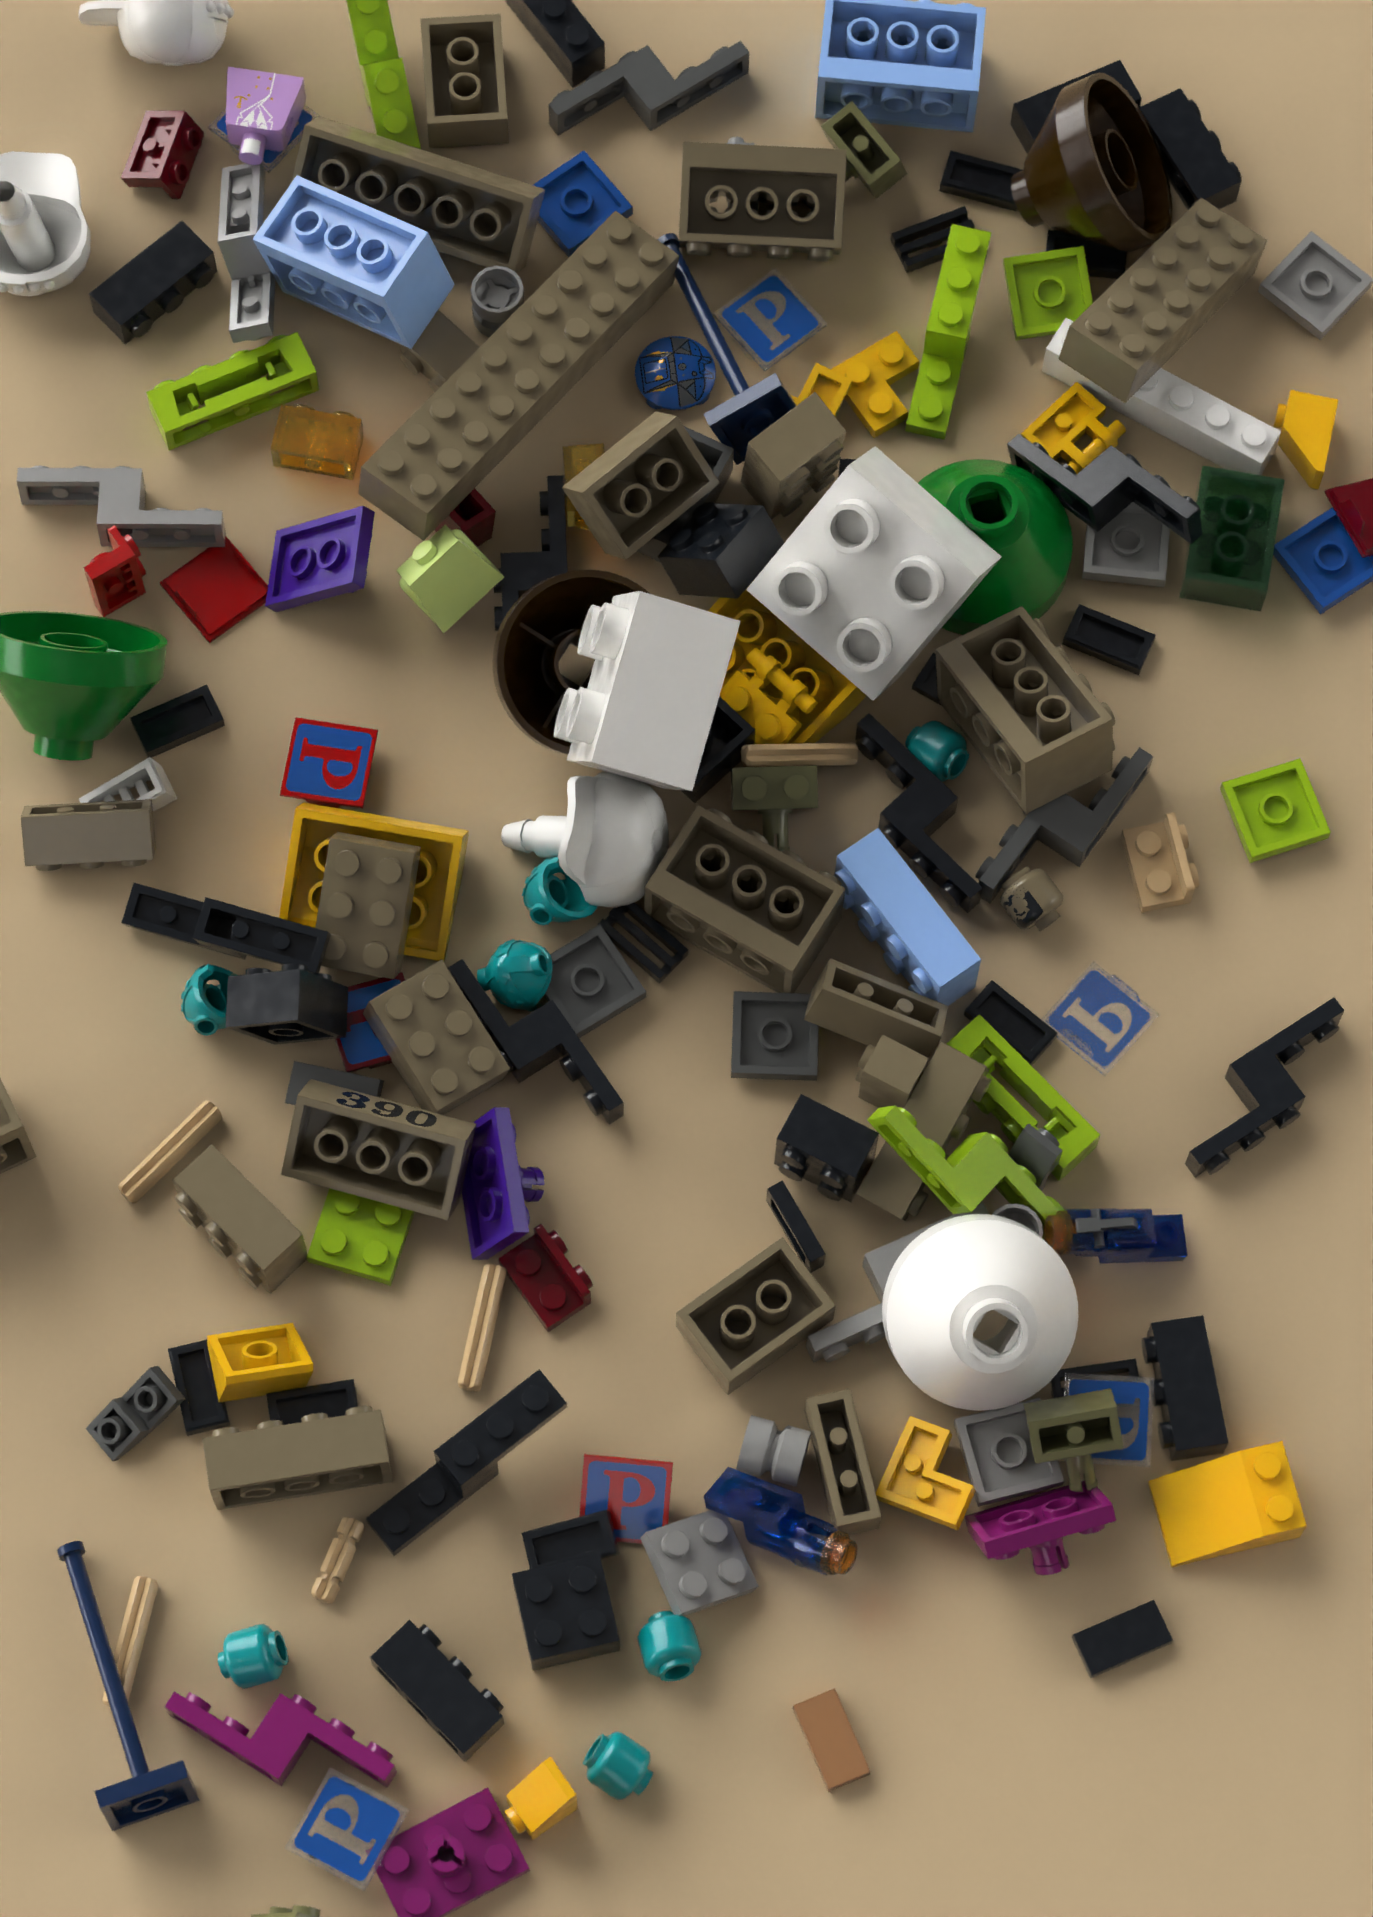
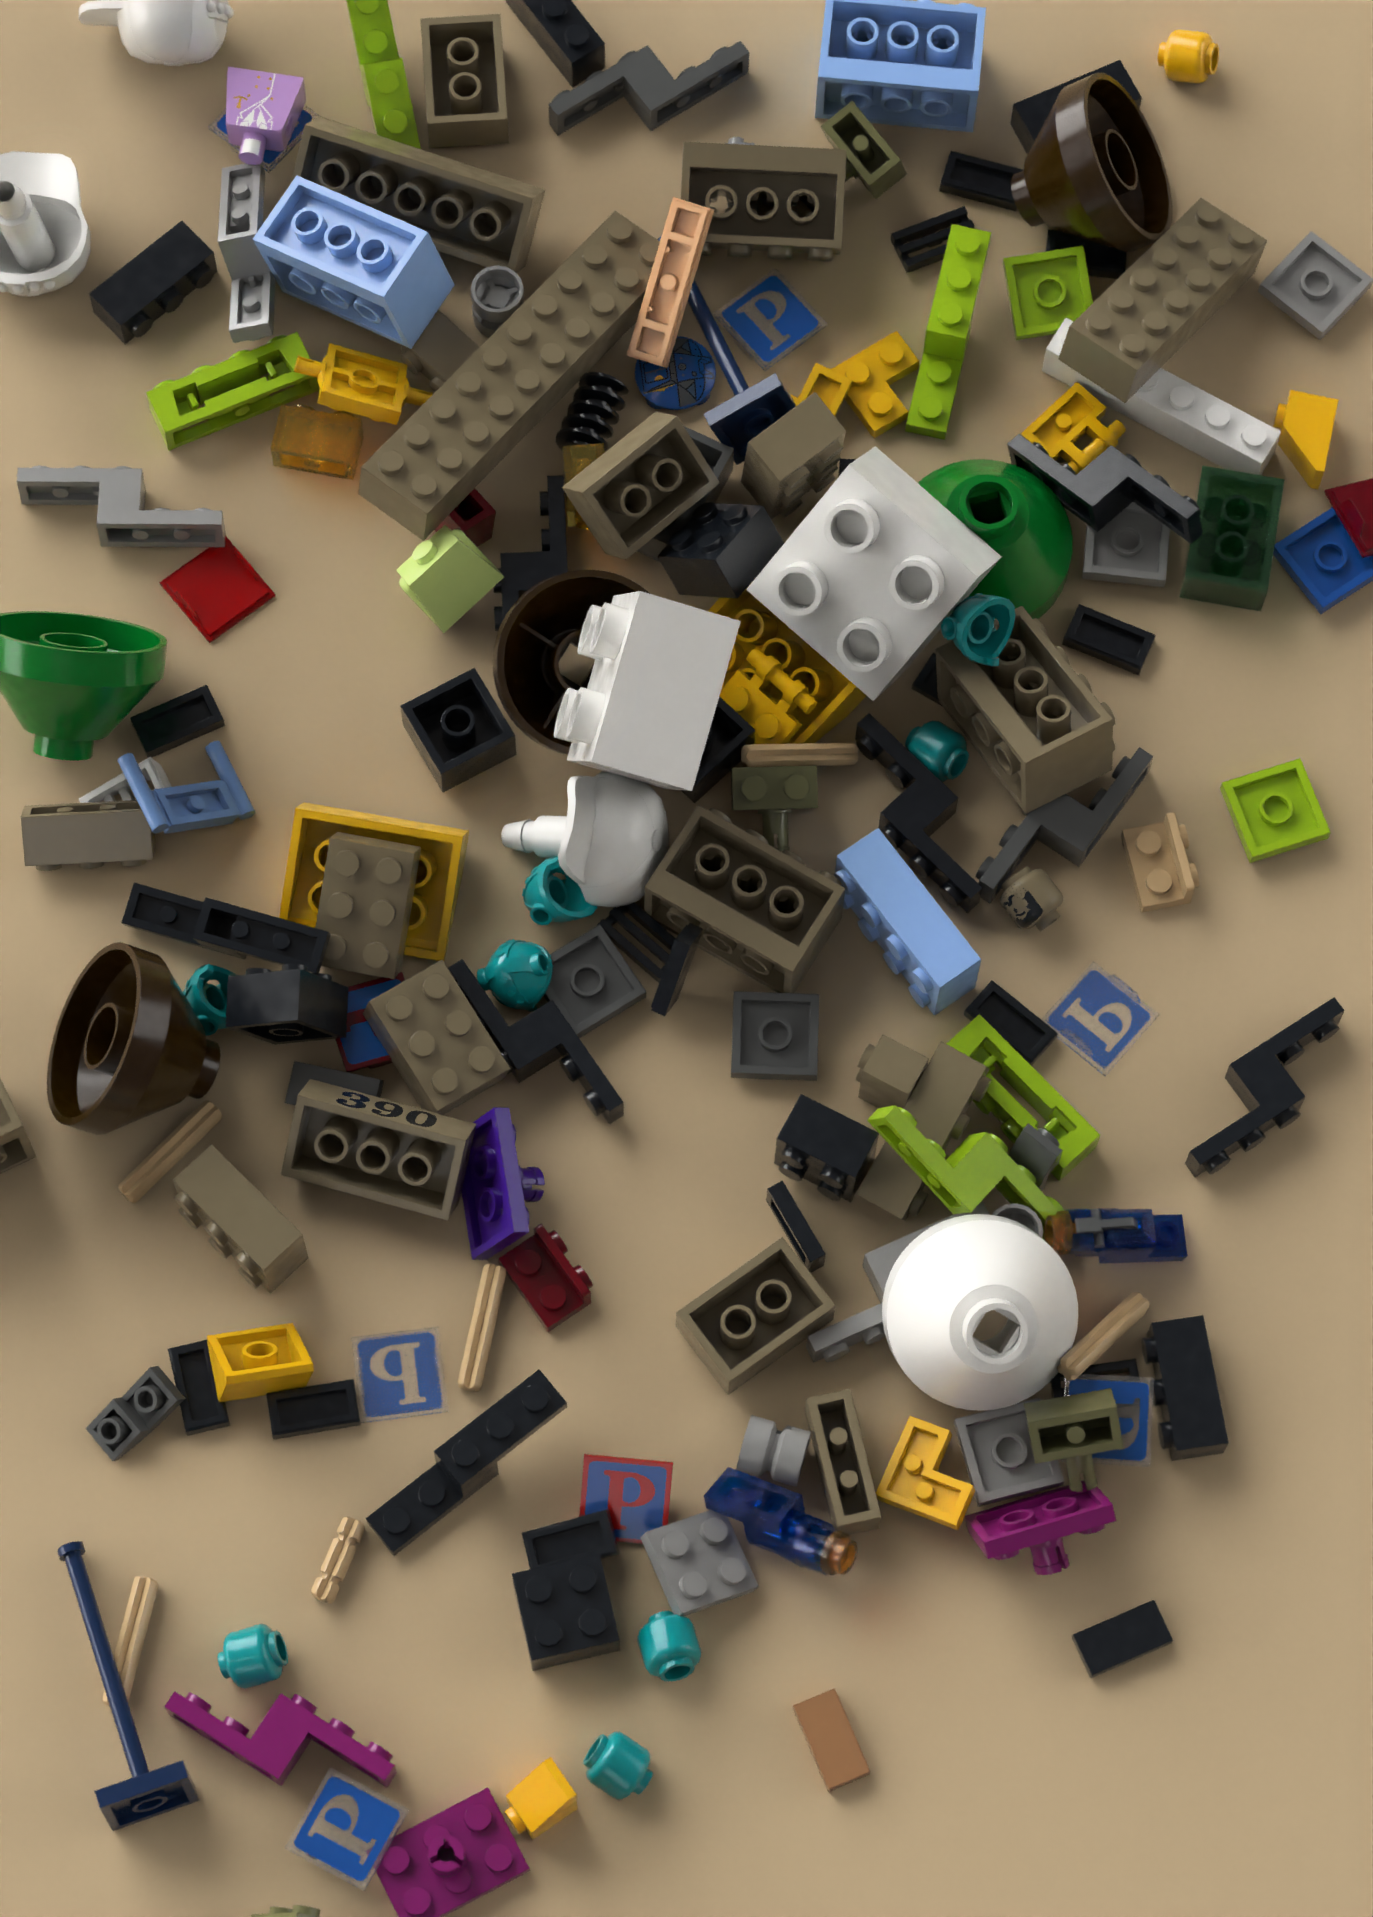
(116, 575): red bracket -> none
(126, 1044): none -> dark brown cone
(164, 152): dark red bracket -> none
(192, 804): none -> medium blue plate
(297, 1458): dark tan brick -> none
(320, 559): dark purple plate -> none
(329, 763): piece -> none
(360, 1236): lime plate -> none
(362, 383): none -> yellow plate
(399, 1374): none -> clear piece
(438, 1689): black brick -> none
(458, 730): none -> black brick
(578, 202): blue plate -> none
(592, 411): none -> black piece
(670, 282): none -> light nougat plate
(676, 969): none -> black tile
(870, 1007): dark tan brick -> none
(973, 627): none -> teal helmet
(1103, 1336): none -> tan axle
(1188, 56): none -> yellow head
(1191, 152): black brick -> none
(1228, 1505): yellow slope -> none

